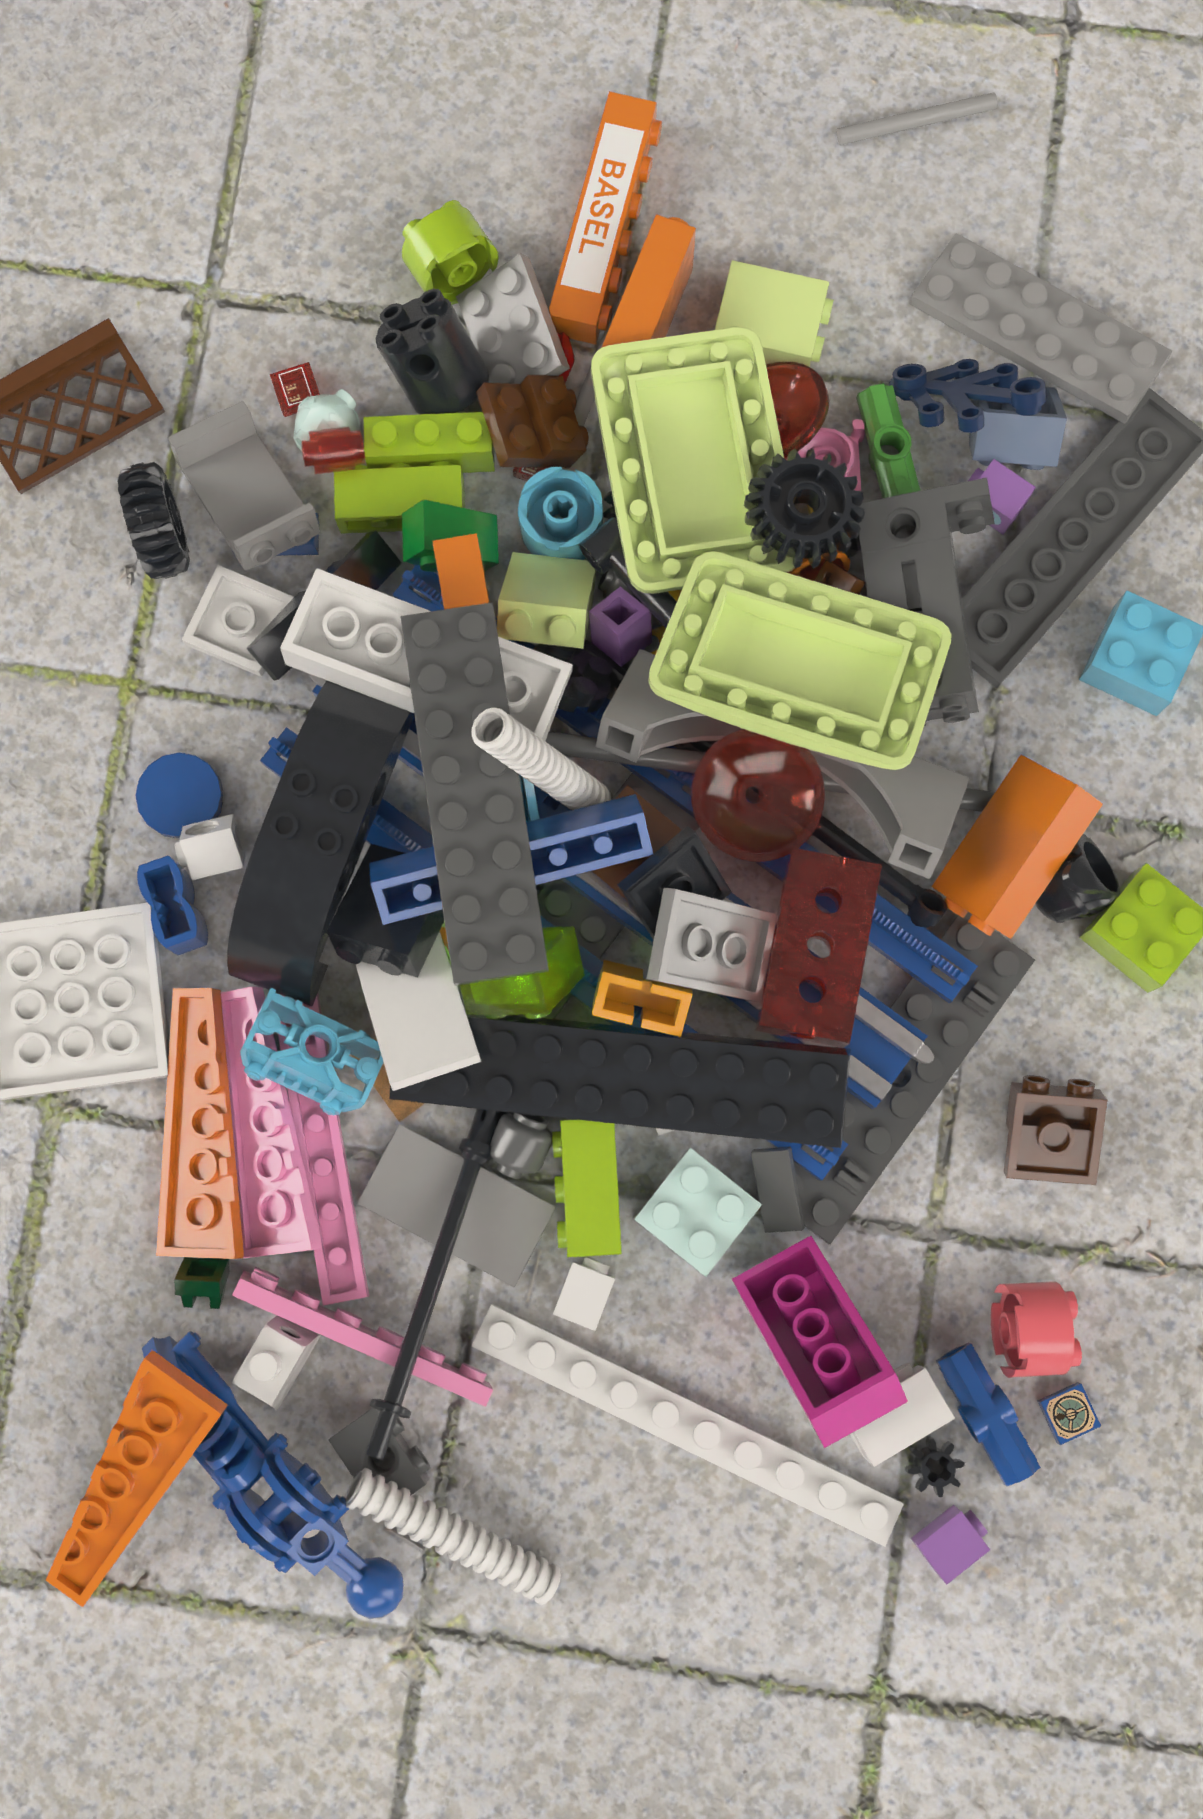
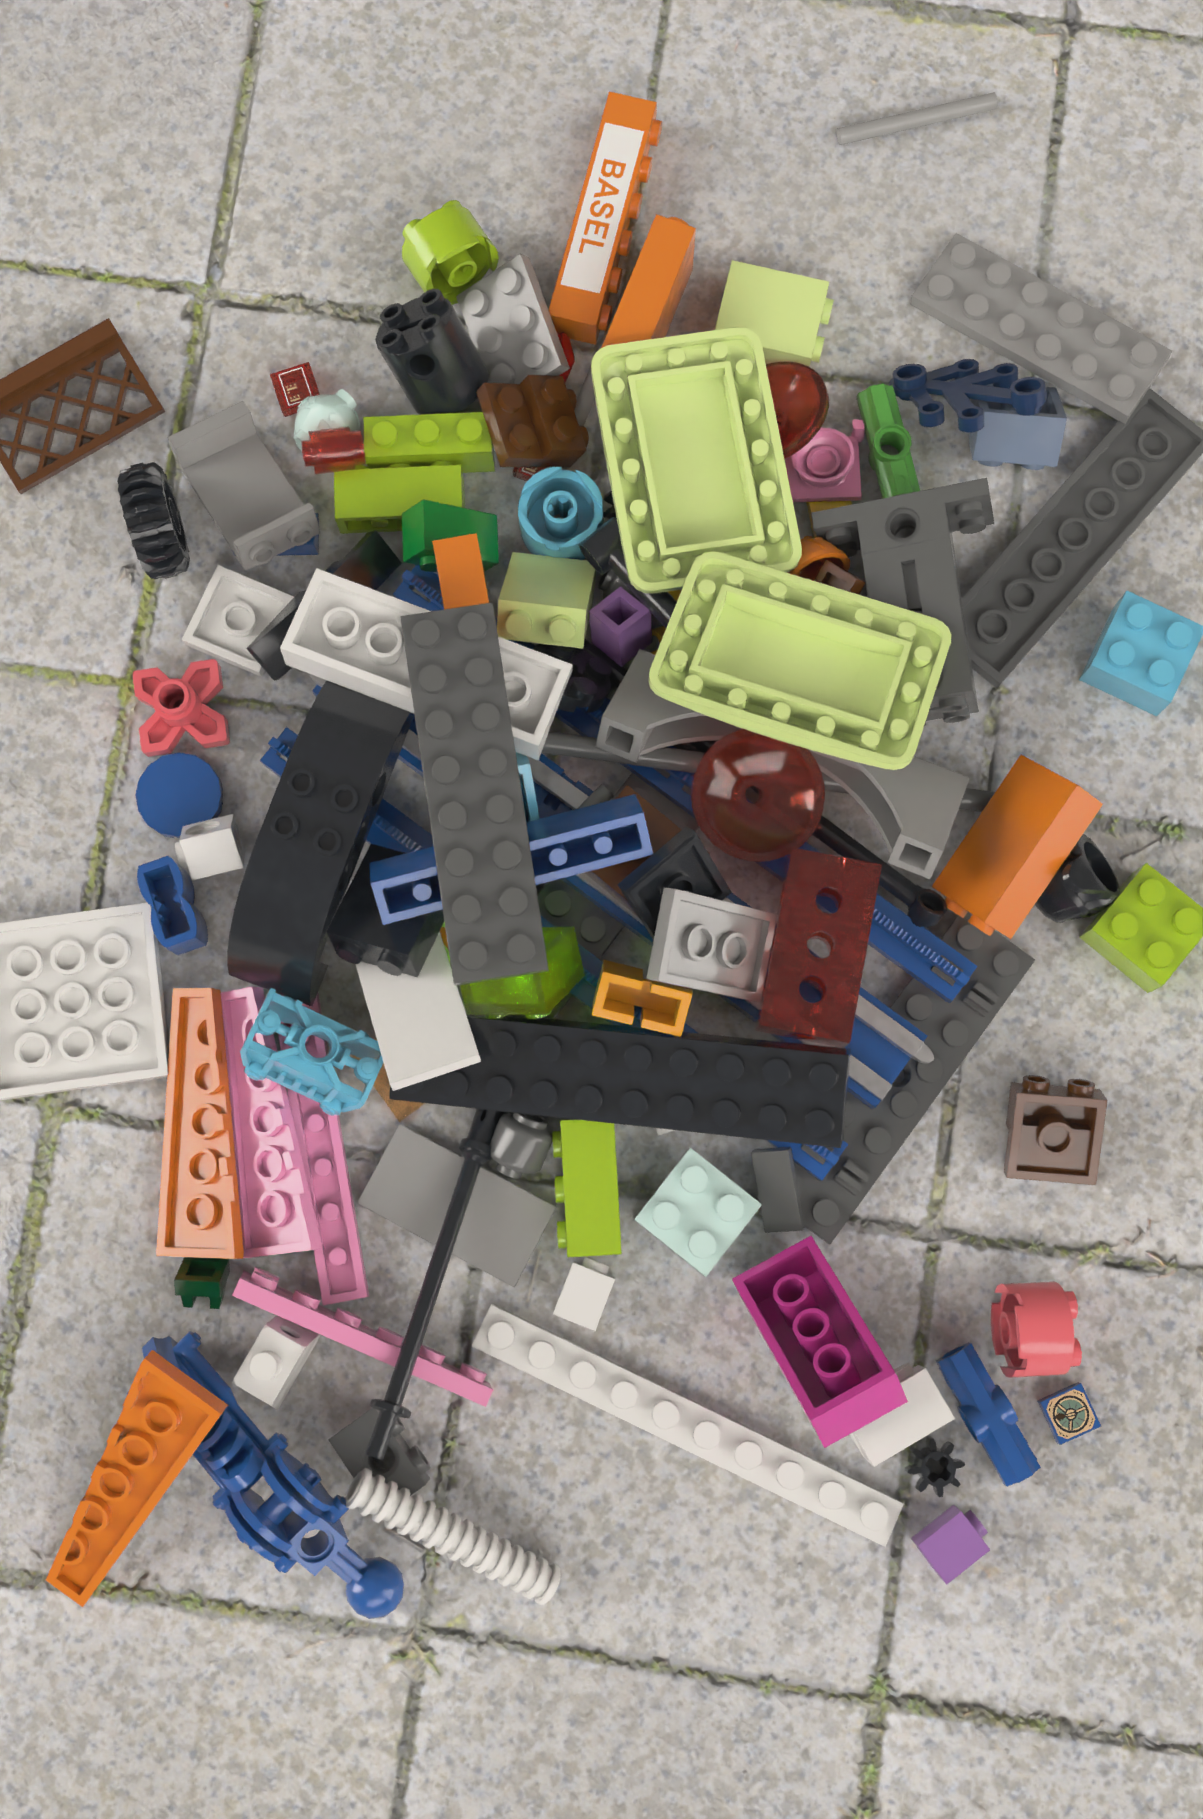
(181, 707): none -> coral plant
(536, 760): white piece -> none
(811, 483): black gear -> none
(1007, 493): medium lavender brick -> none

